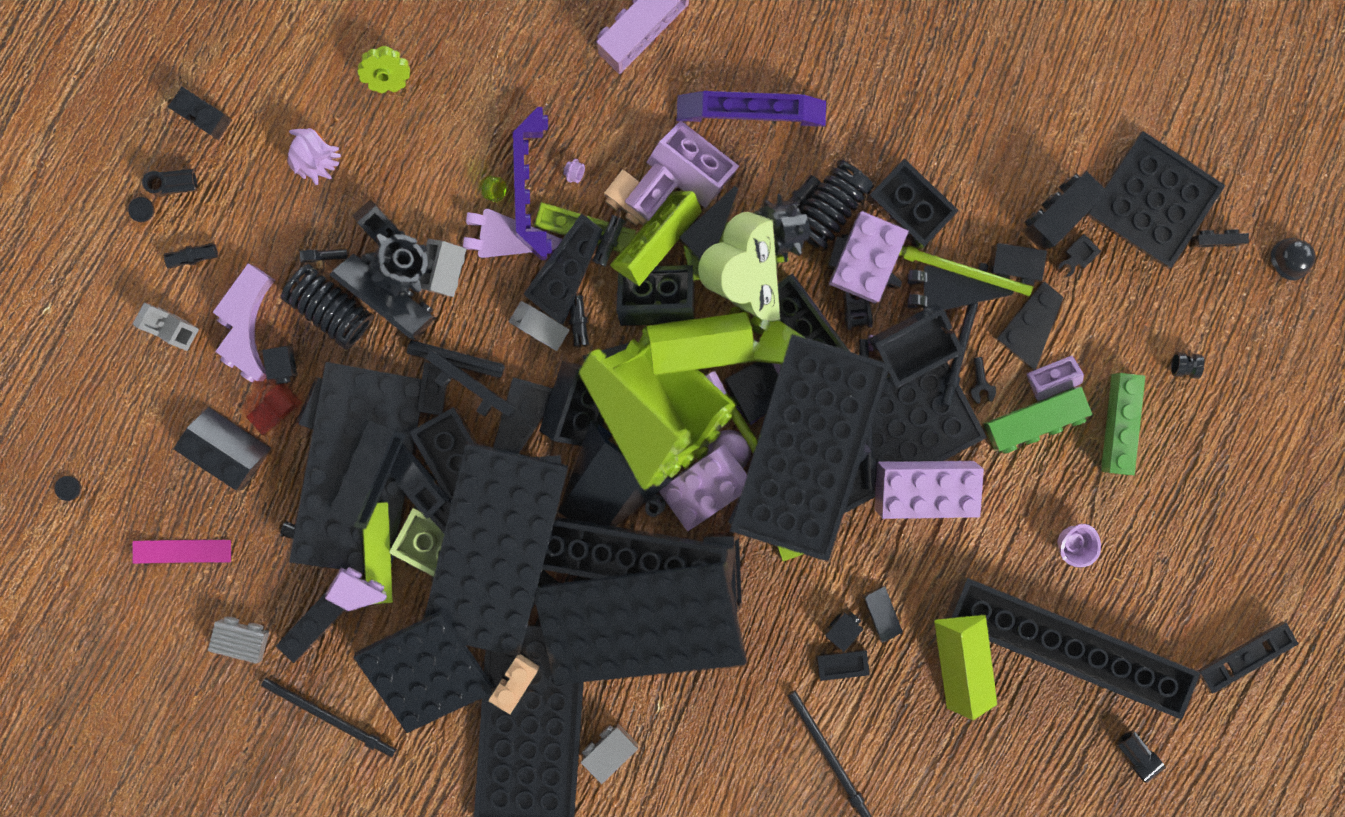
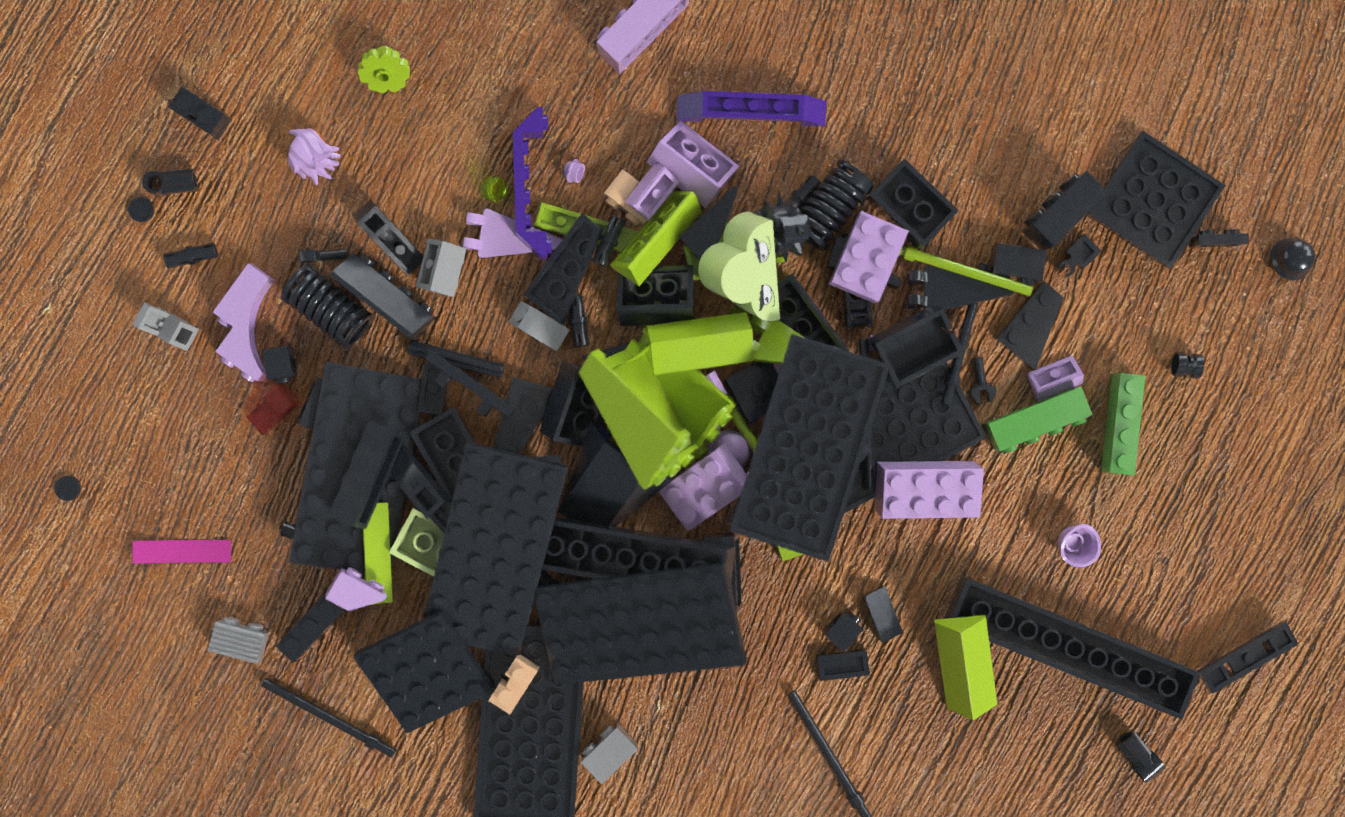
(222, 449): black slope -> none
(398, 263): black brick -> none
(656, 506): black pin -> none

